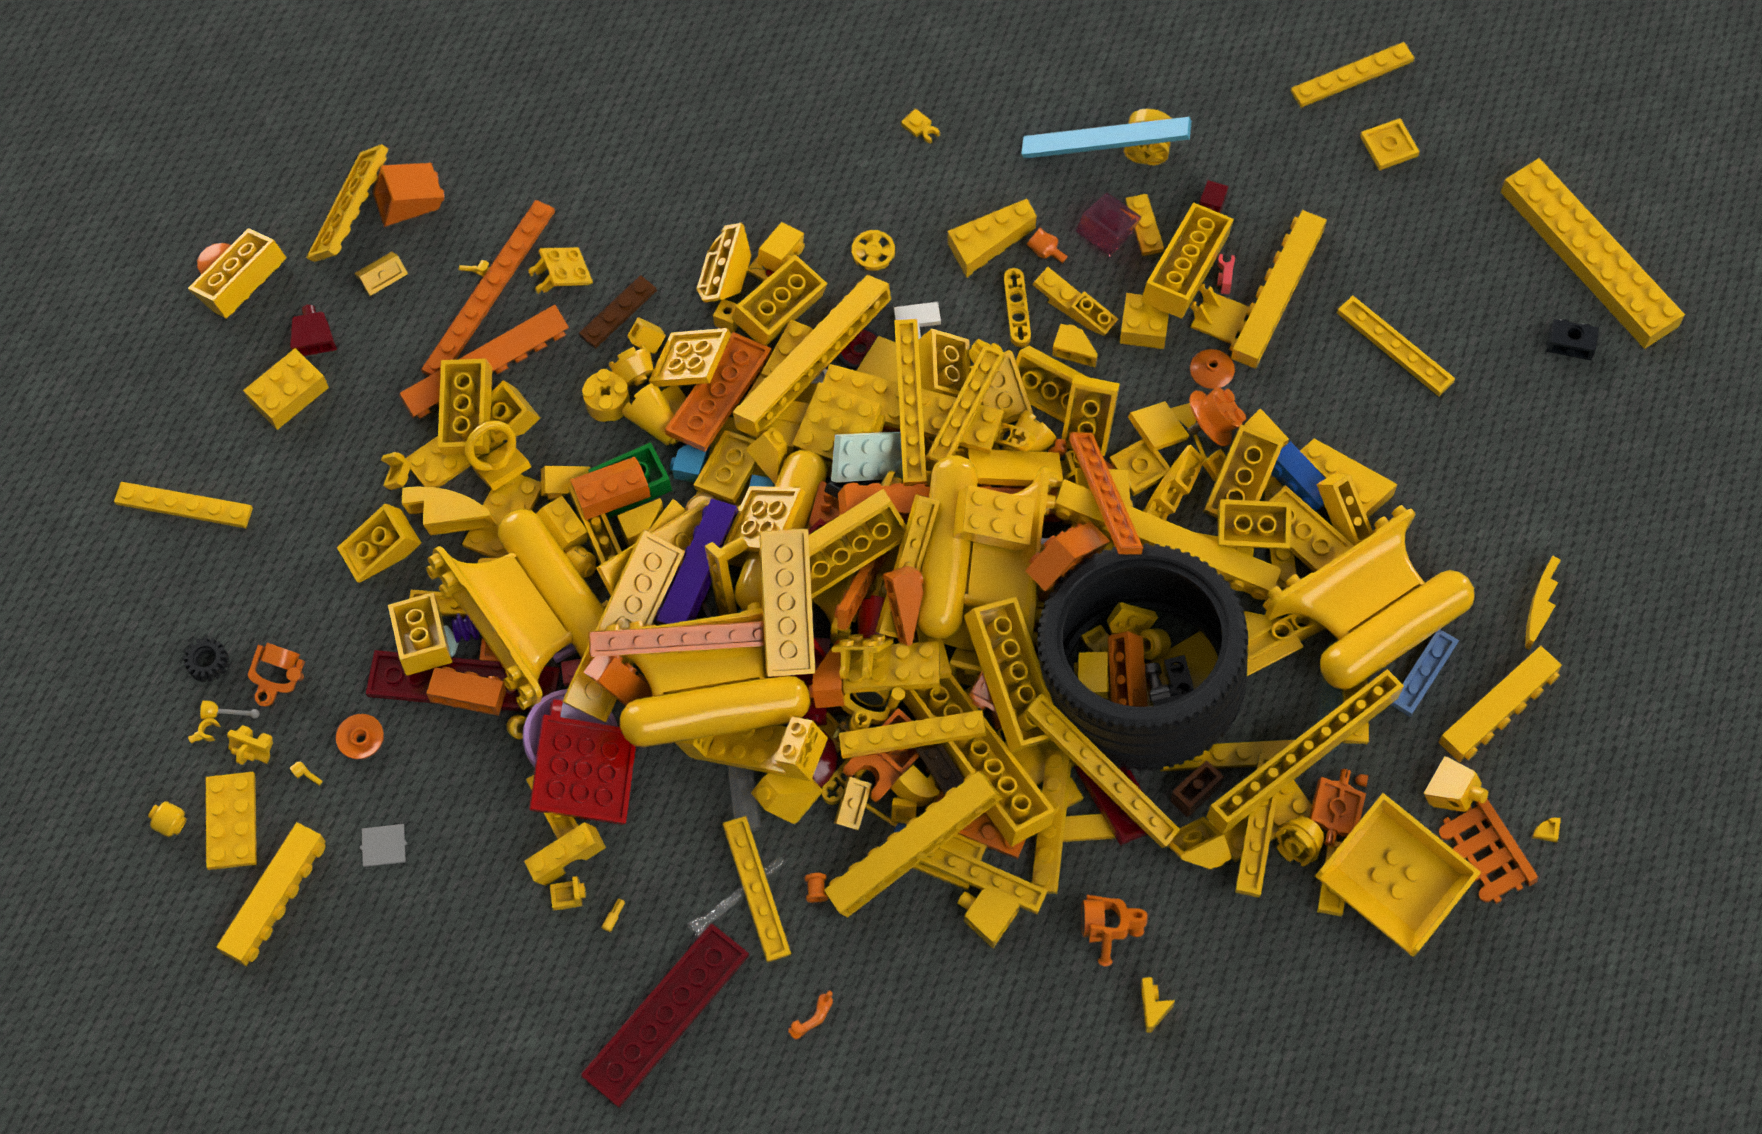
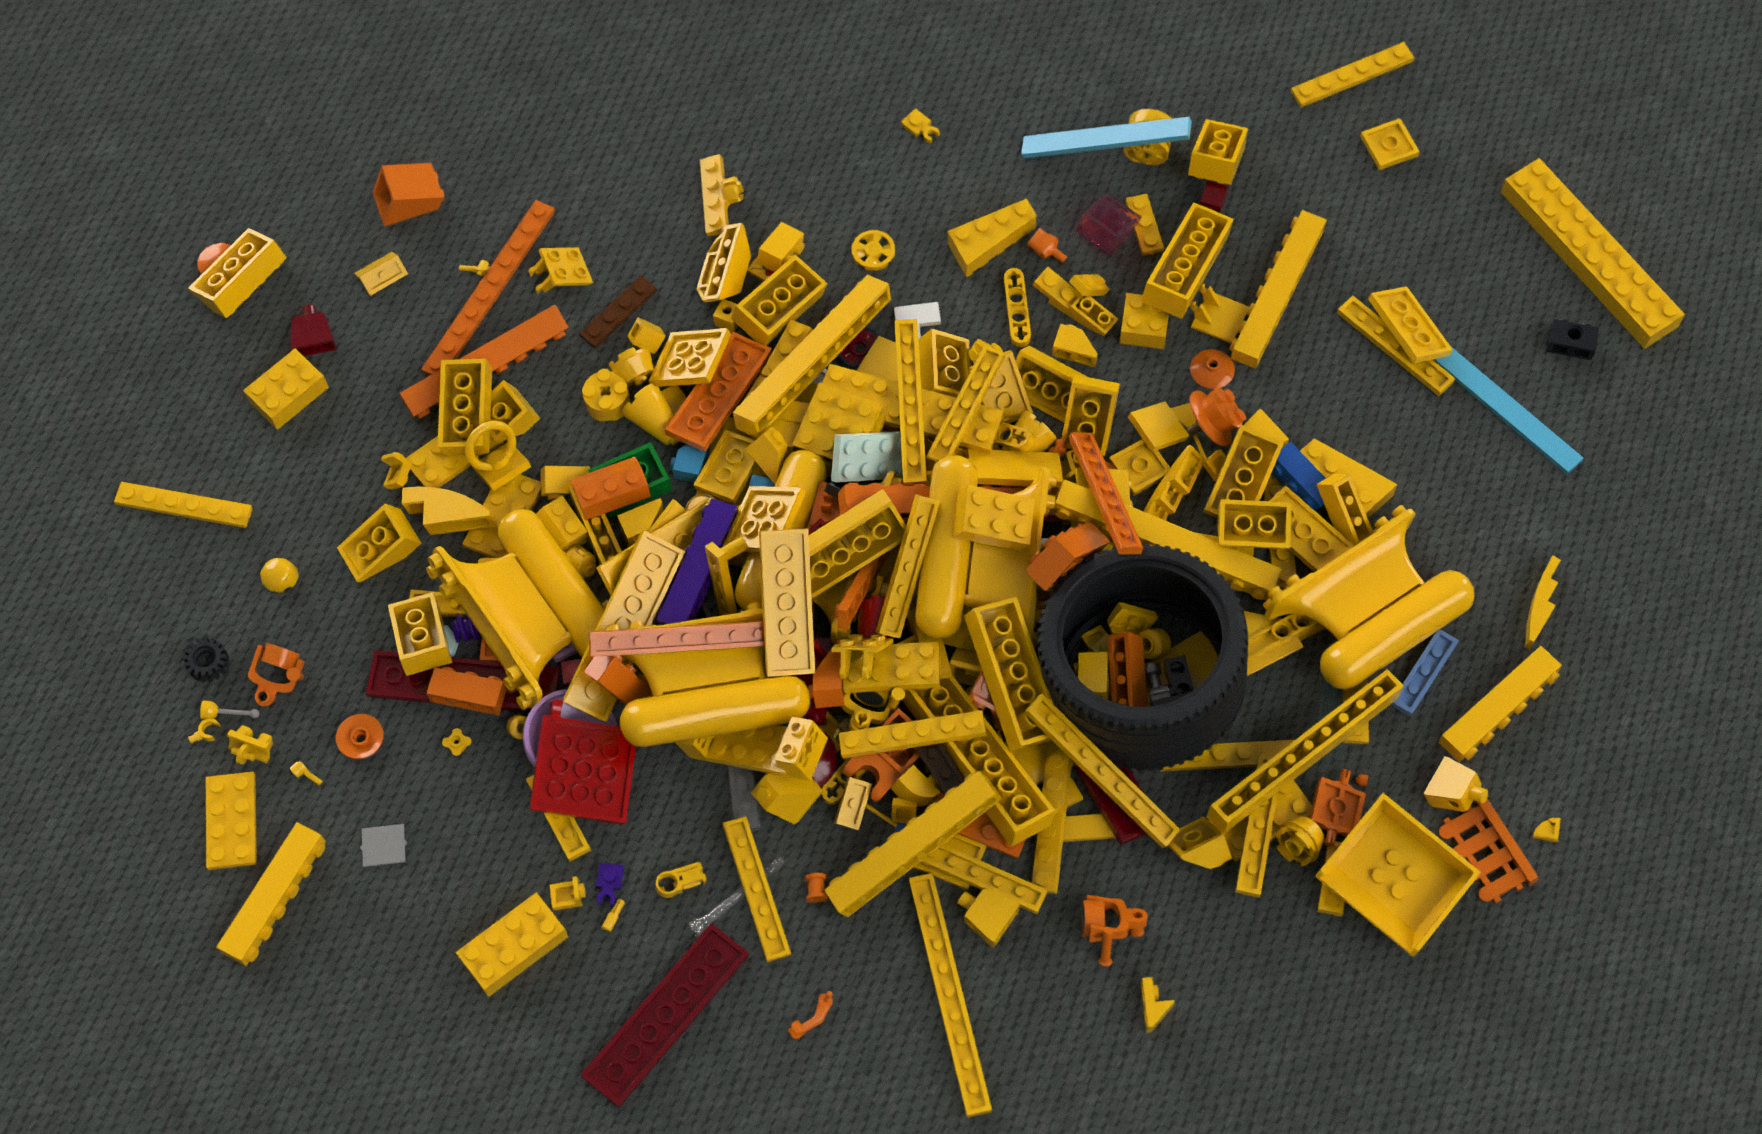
(167, 819): yellow head -> none
(279, 575): none -> yellow hair
(347, 203): yellow plate -> none
(458, 748): none -> yellow plate
(512, 944): none -> yellow brick
(577, 844): yellow arch -> none
(609, 879): none -> dark purple plate
(684, 877): none -> yellow piece
(717, 194): none -> yellow plate
(905, 598): orange slope -> none
(950, 995): none -> yellow plate
(1089, 285): none -> yellow plate
(1196, 788): reddish brown brick -> none
(1218, 152): none -> yellow brick
(1225, 278): coral plate -> none
(1410, 324): none -> yellow plate
(1510, 412): none -> medium azure tile

